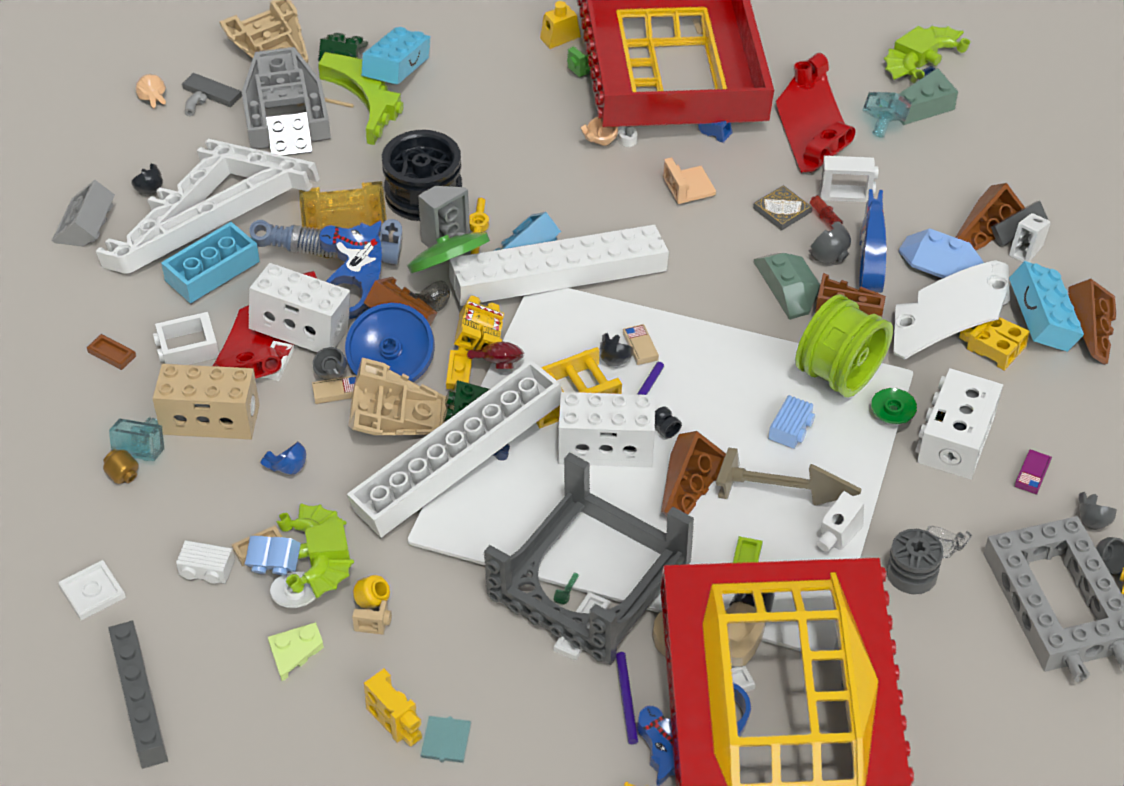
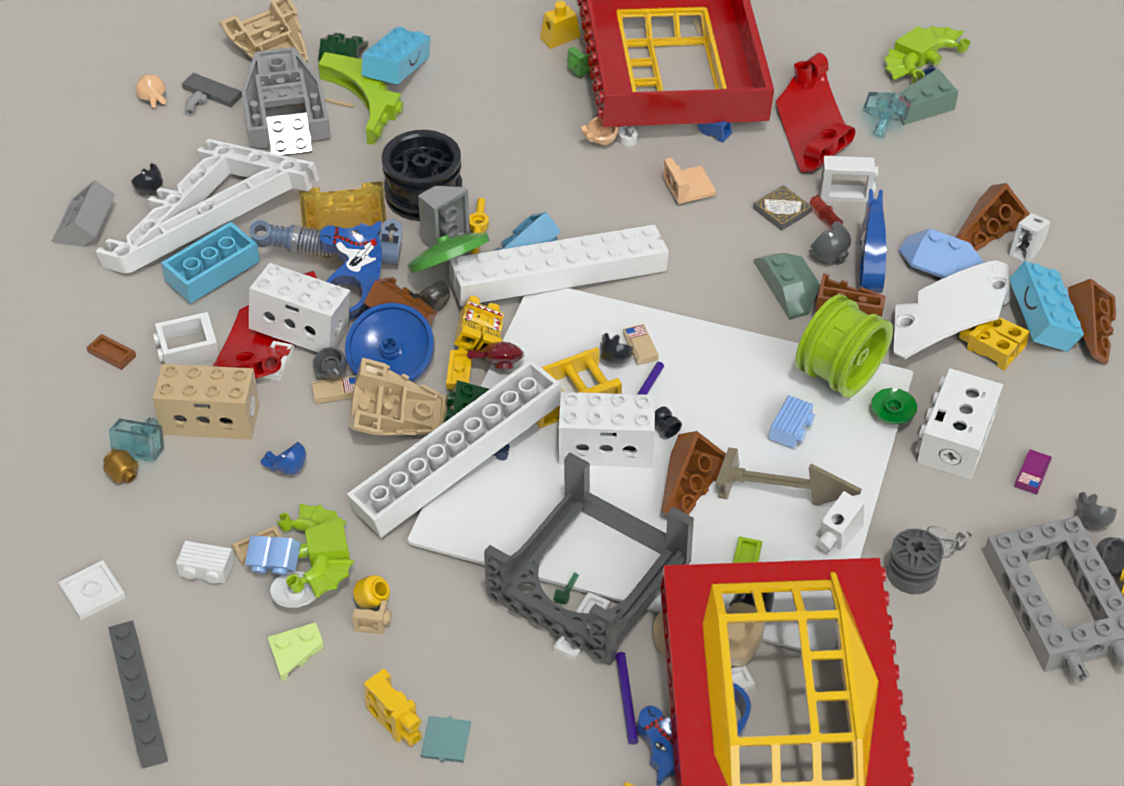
(1006, 229): dark grey tile -> none

